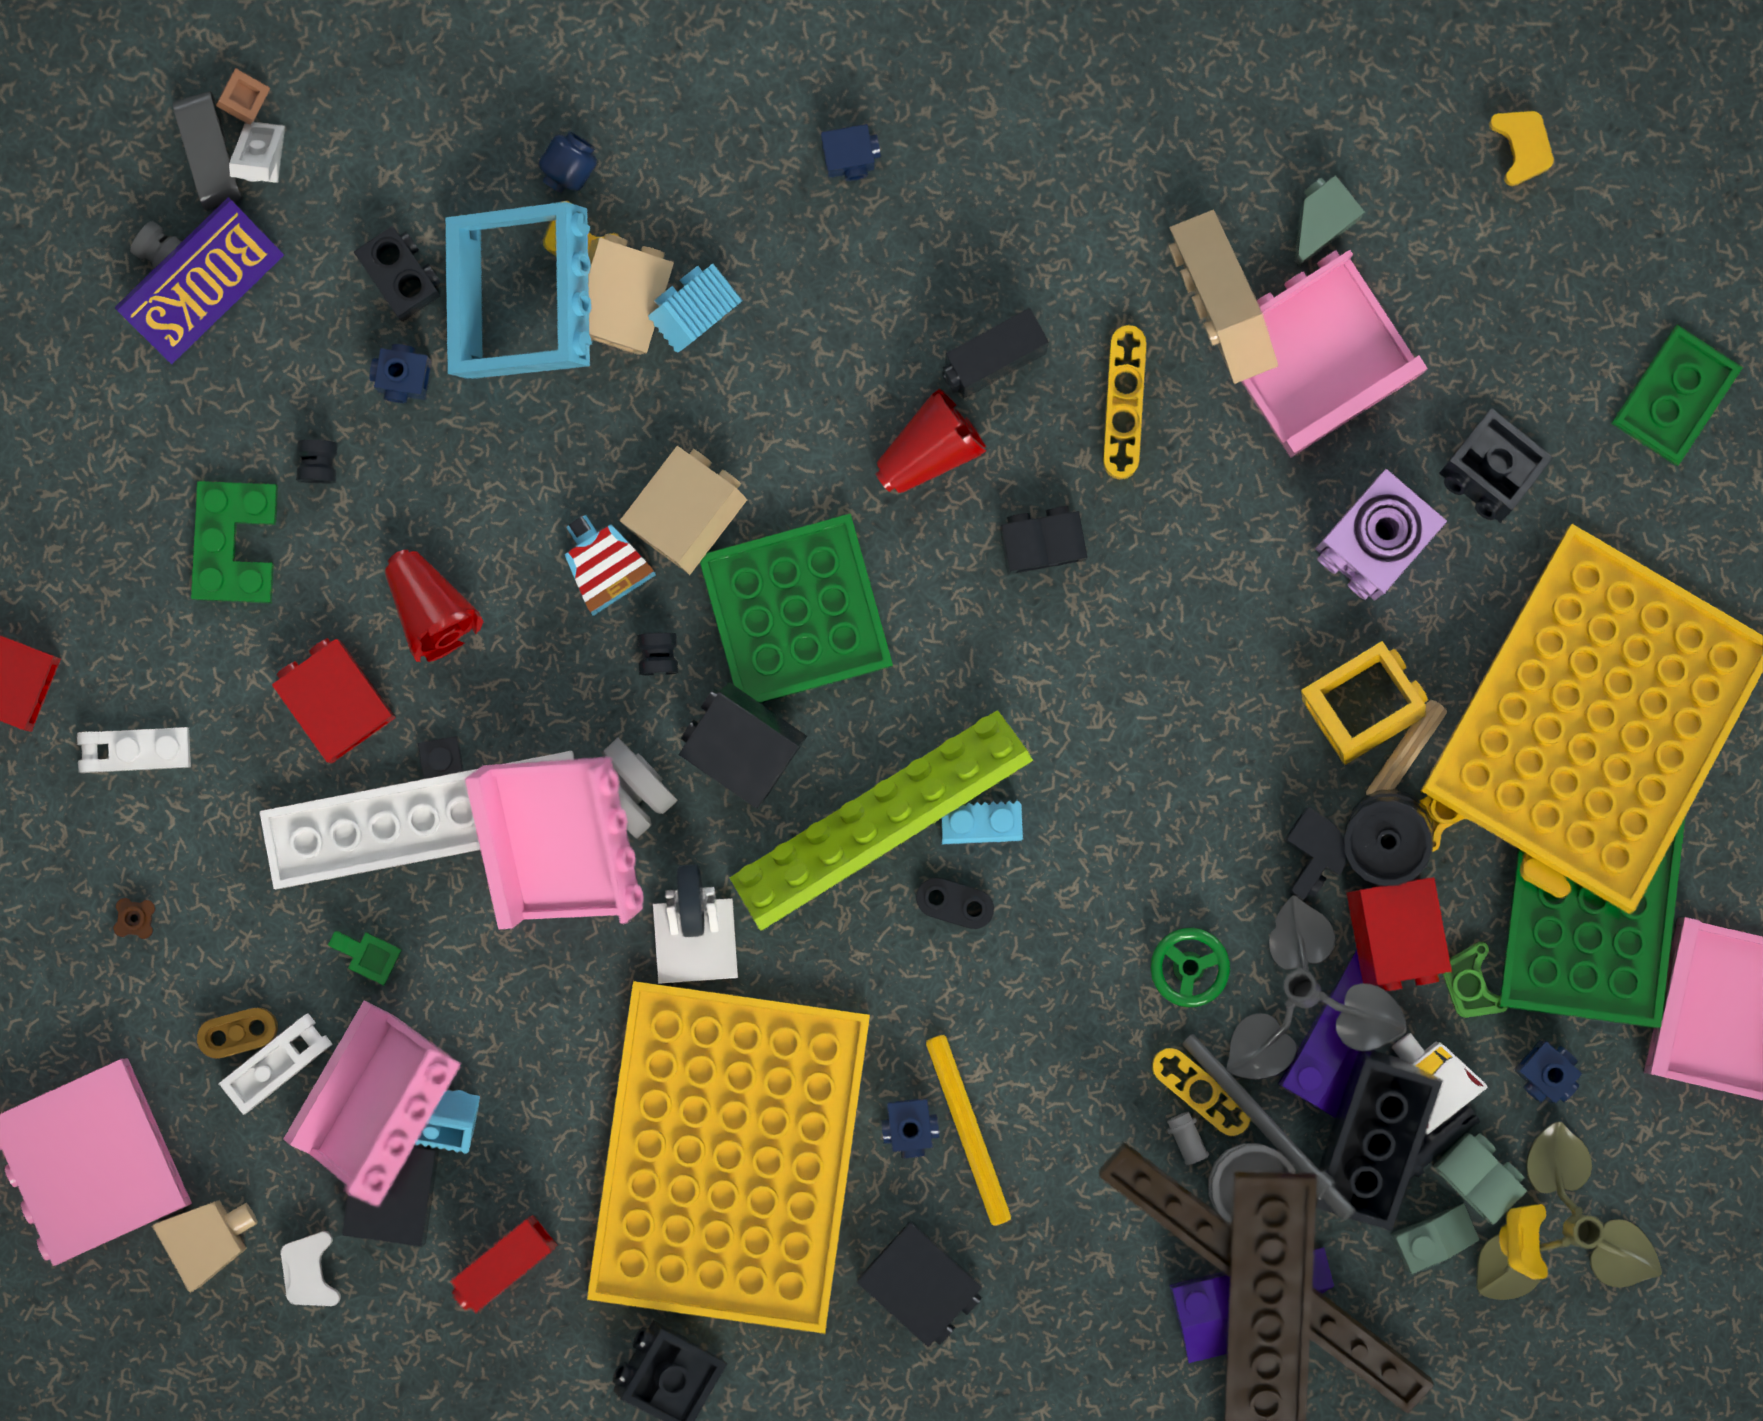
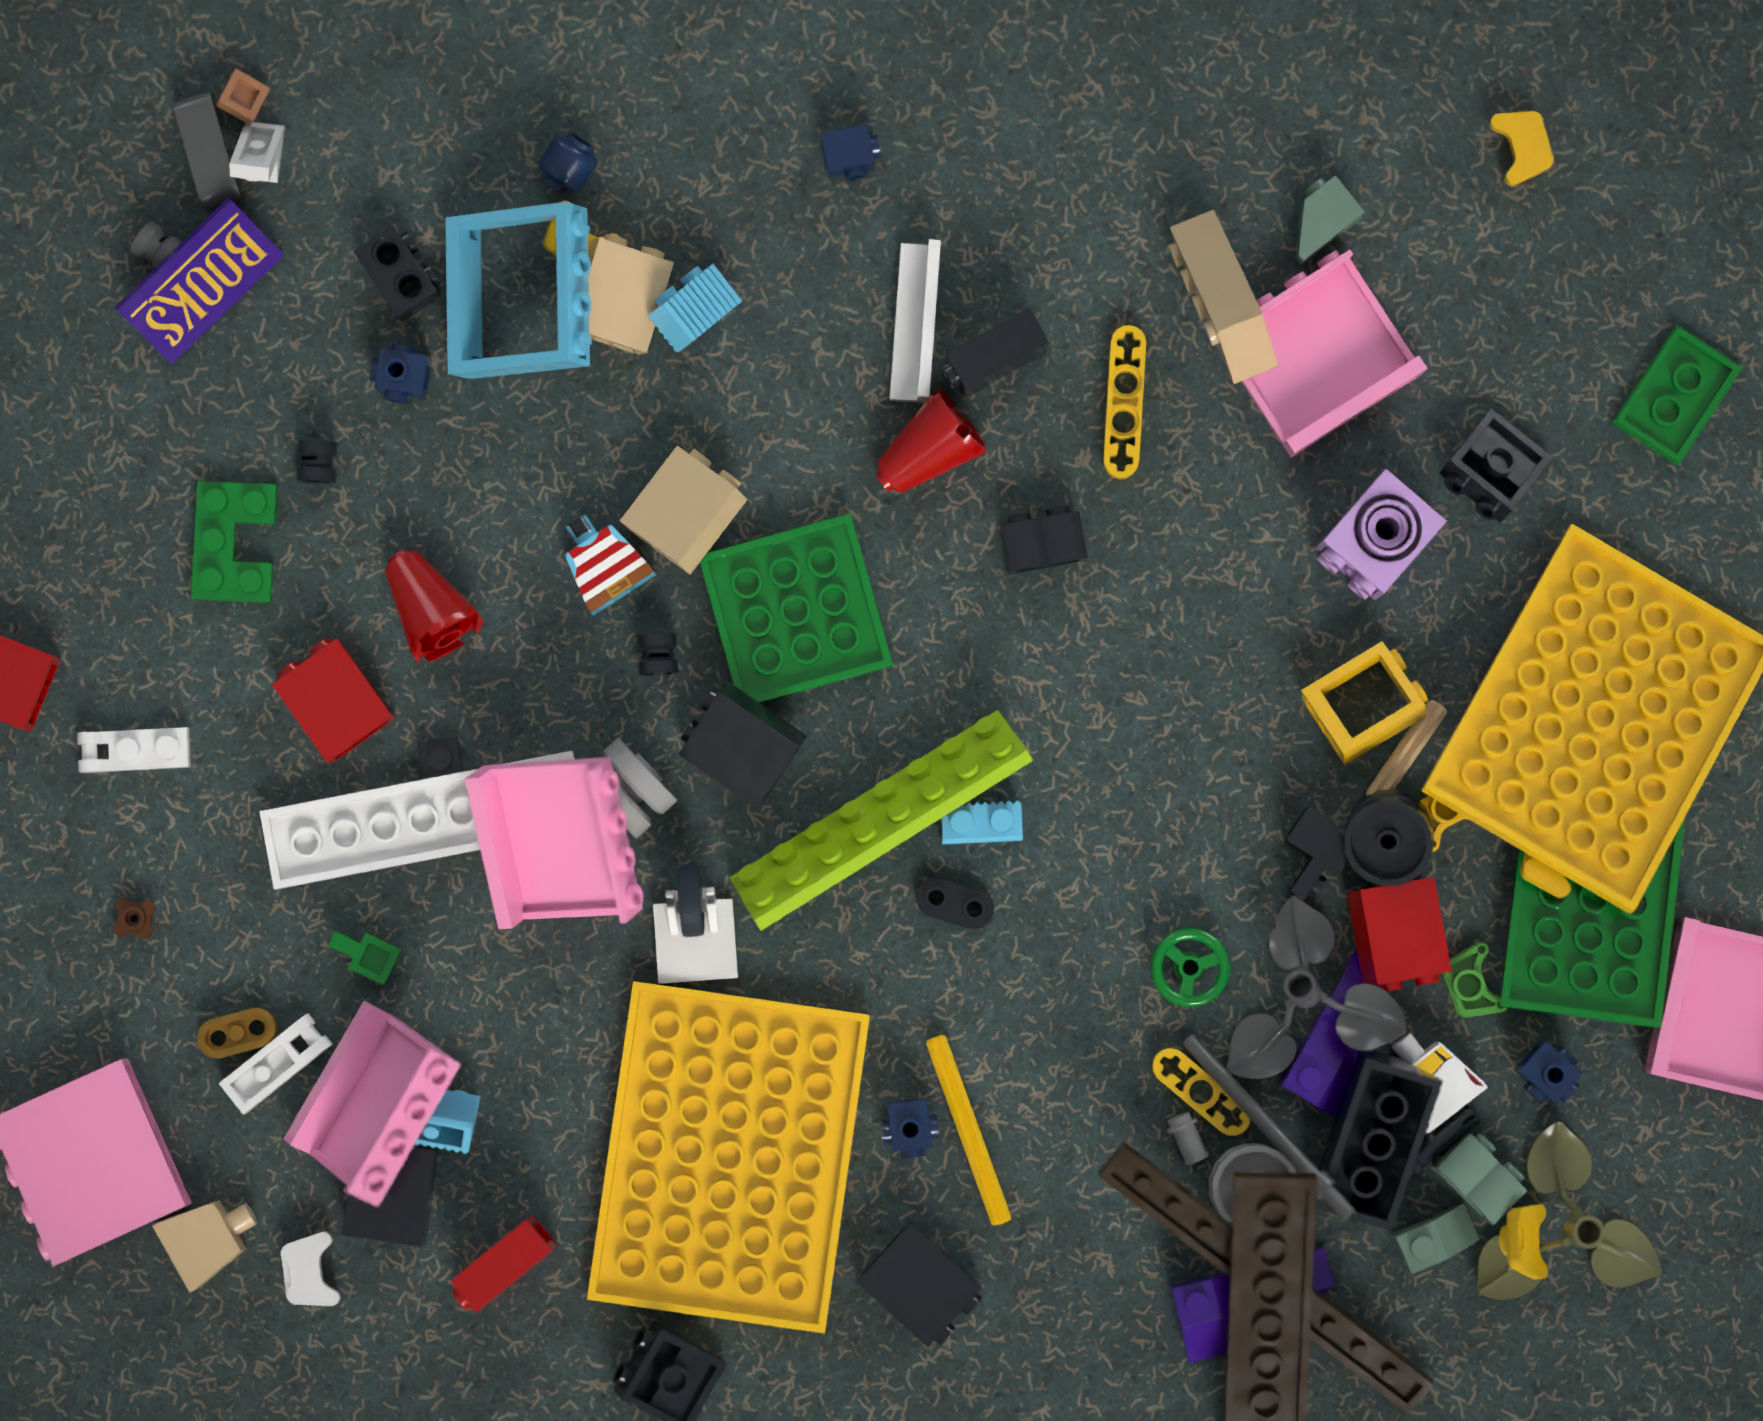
(915, 322): none -> white fence

